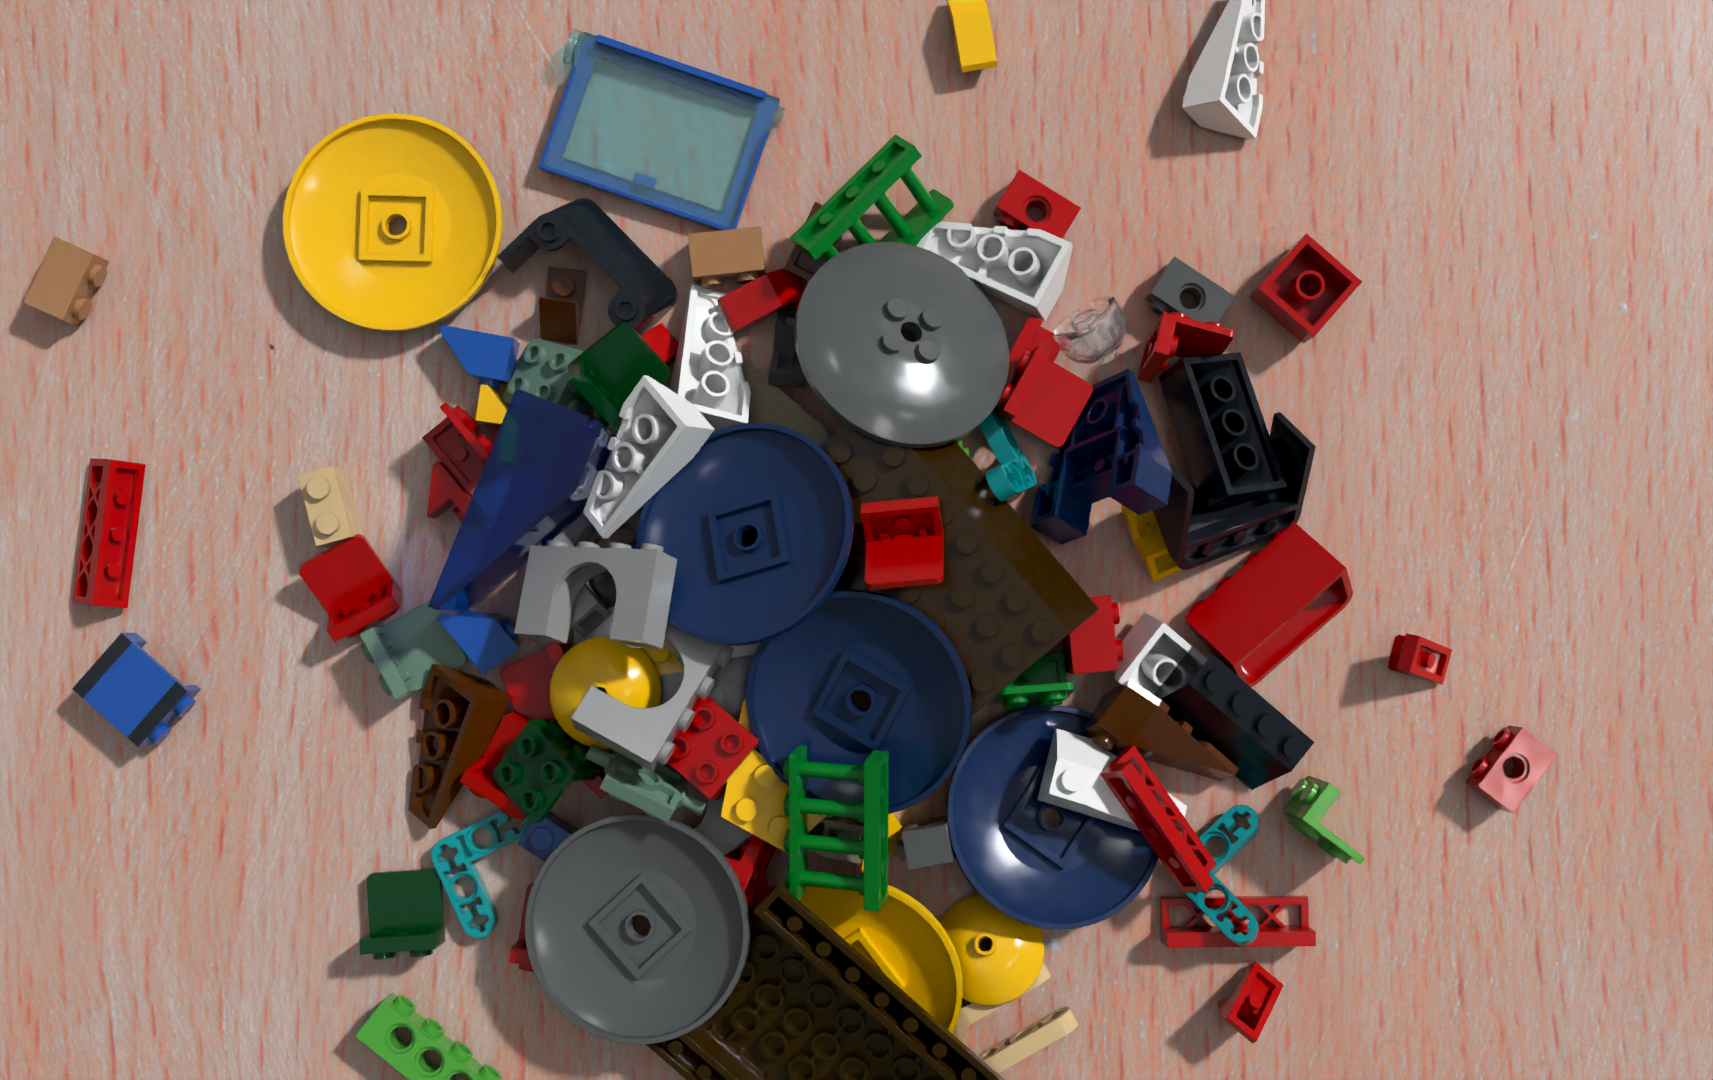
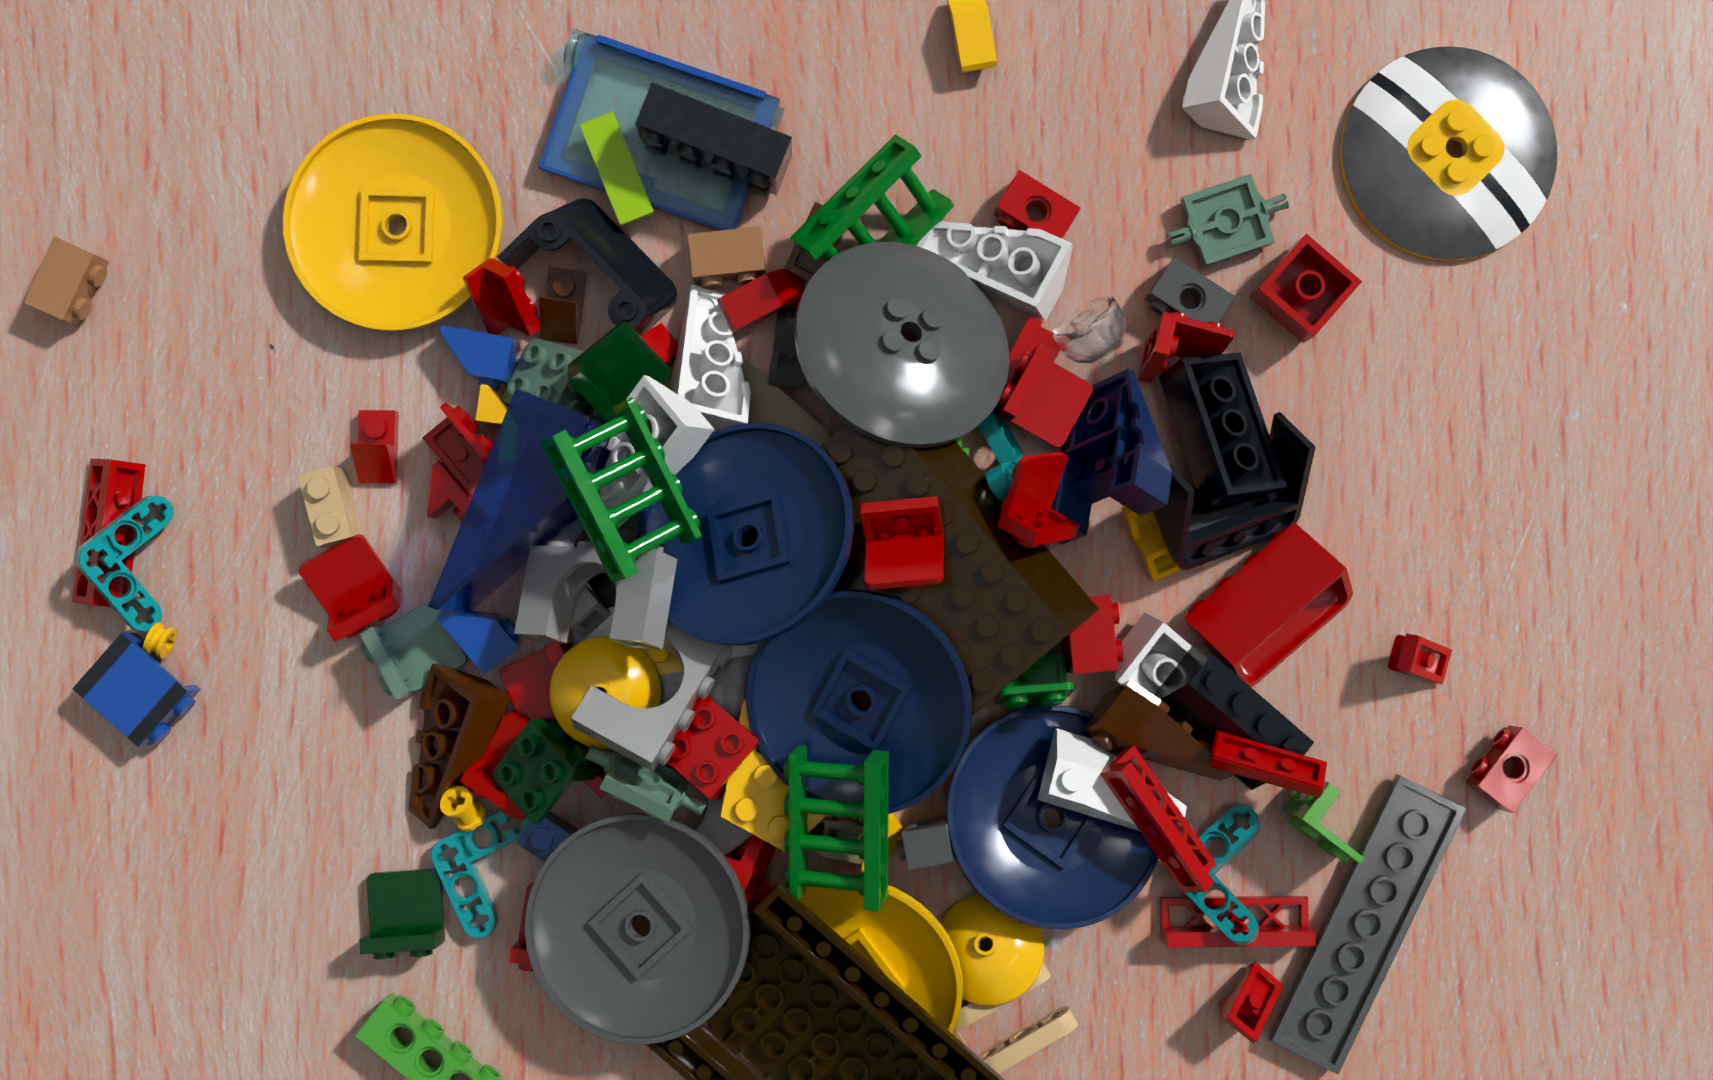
(114, 553): none -> teal beam
(160, 640): none -> yellow bush
(377, 447): none -> red slope
(460, 806): none -> yellow bush
(501, 298): none -> red bracket
(584, 488): none -> green fence
(617, 169): none -> lime tile
(714, 140): none -> black brick
(1029, 501): none -> red bracket
(1227, 220): none -> sand green plate
(1268, 764): none -> red tile
(1367, 924): none -> dark grey plate
(1410, 184): none -> dish

